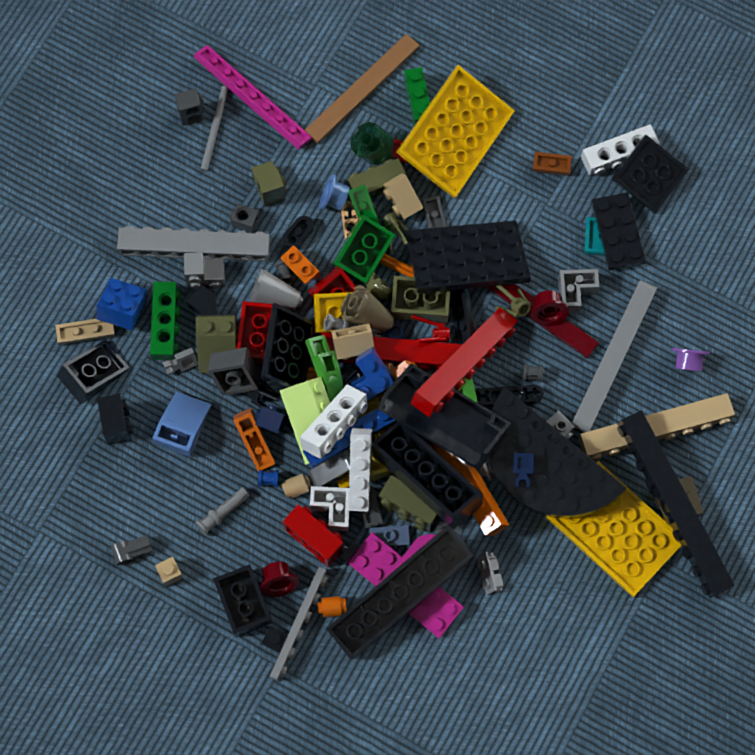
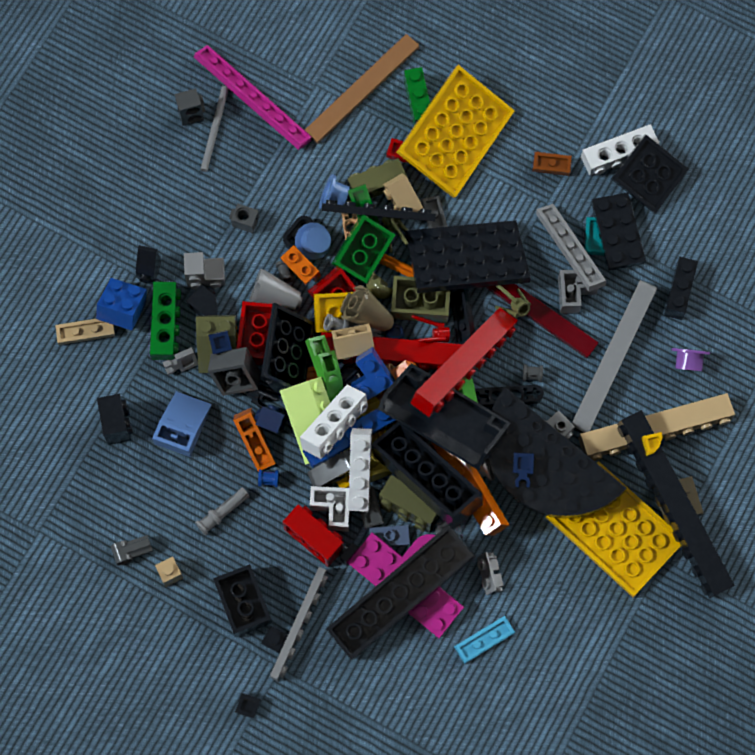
(92, 371): black slope -> none
(147, 264): none -> black slope
(174, 243): light grey brick -> none
(220, 342): none -> dark blue plate
(248, 706): none -> black plate
(269, 183): olive brick -> none
(278, 580): dark red piece -> none
(296, 486): tan brick -> none
(313, 240): none -> medium blue piece
(332, 606): orange brick -> none
(372, 143): clear green brick -> none
(386, 211): none -> black plate
(484, 639): none -> medium azure tile
(549, 308): dark red piece -> none
(571, 247): none -> light grey plate
(652, 442): none -> yellow tile
(680, 288): none -> black brick

